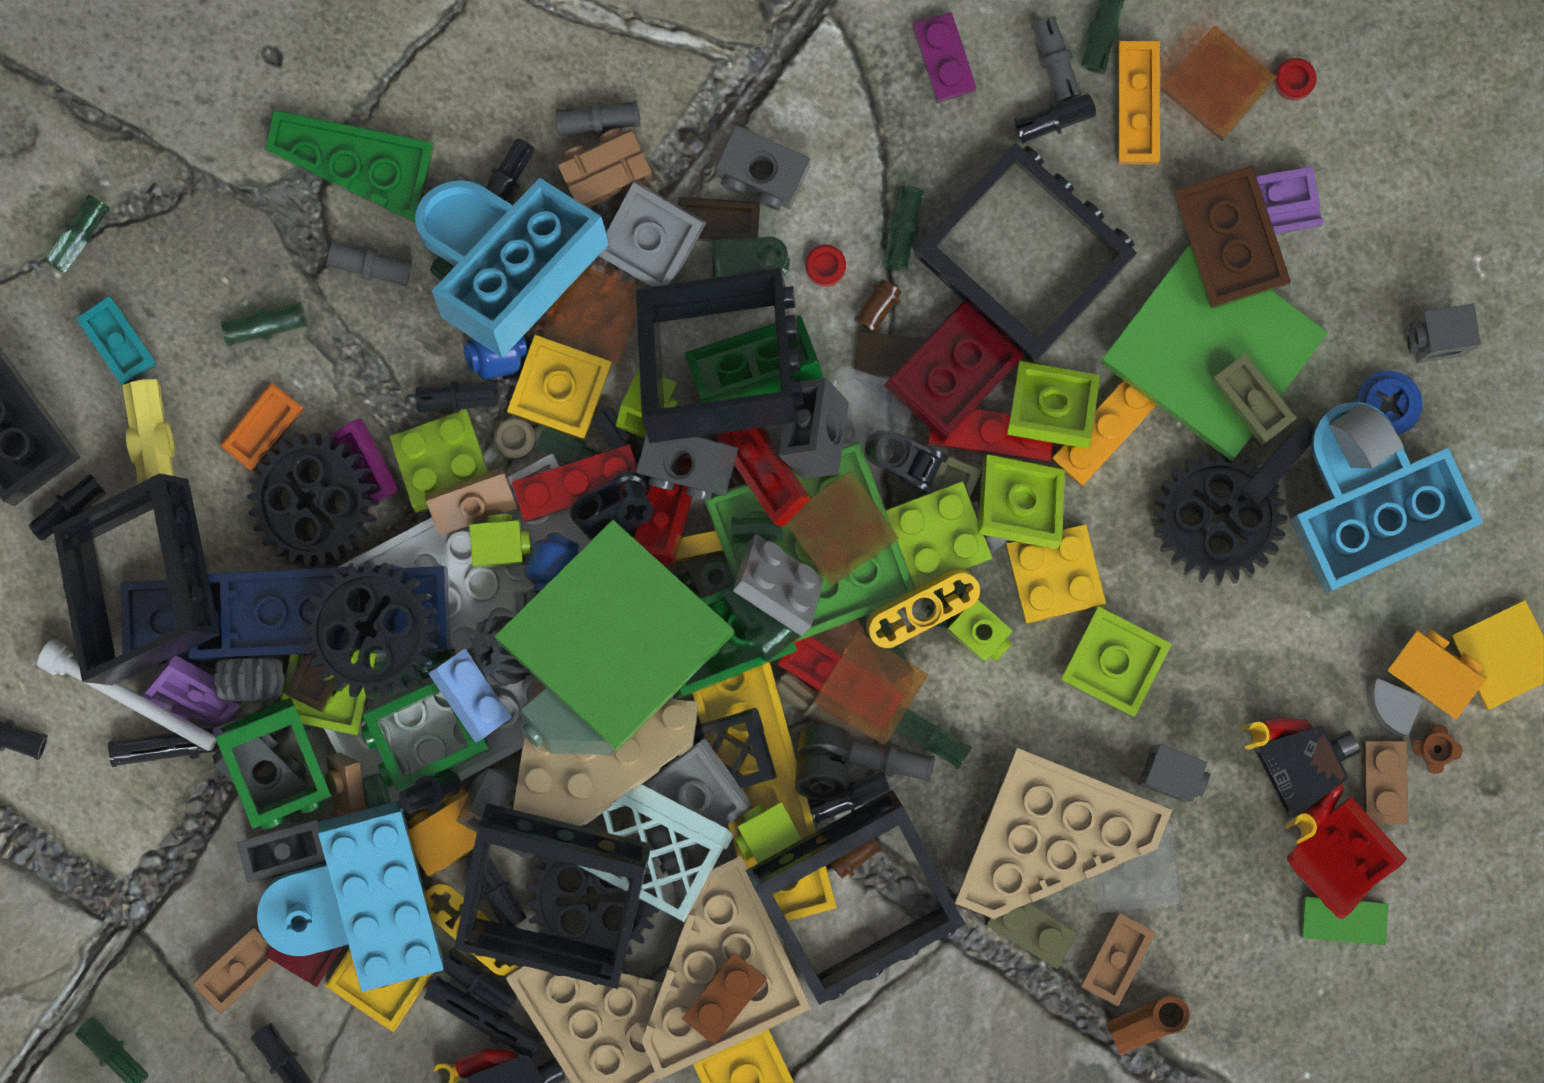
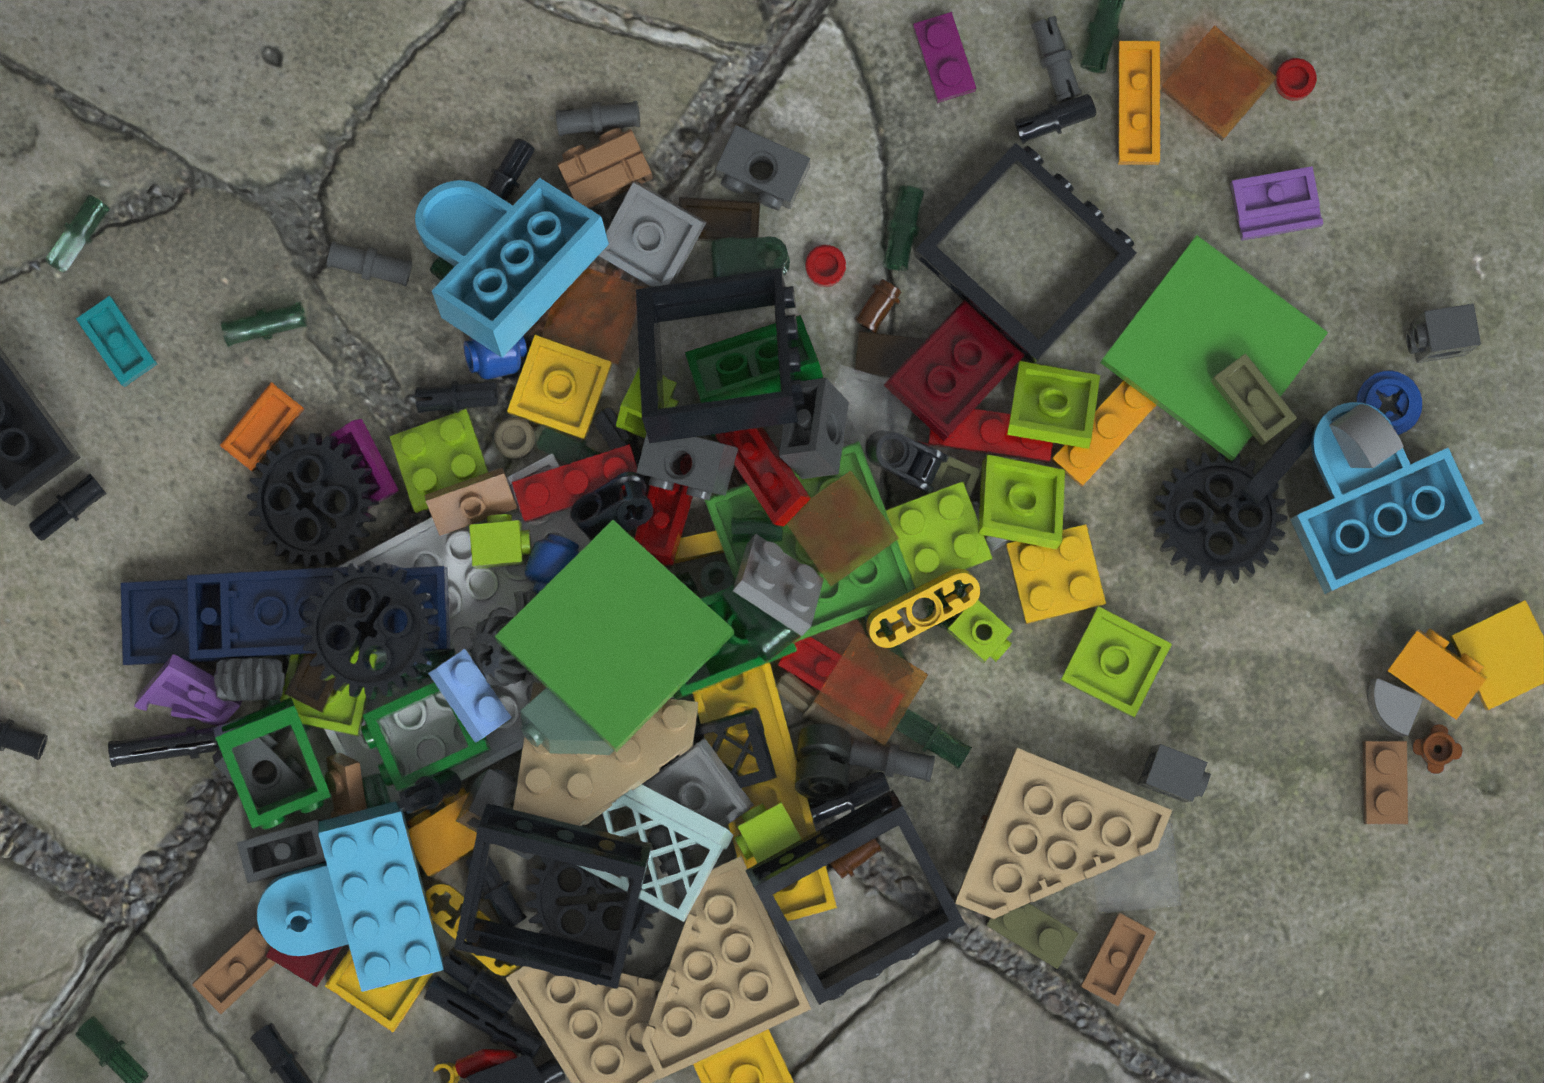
(58, 659): white piece -> none
(149, 434): light yellow piece -> none
(184, 568): black window -> none
(363, 161): green wing -> none
(724, 998): dark orange plate -> none
(1143, 1024): dark orange piece -> none
(1231, 237): reddish brown plate -> none
(1302, 767): torso -> none
(1345, 858): red bracket -> none
(1363, 925): bright green tile -> none

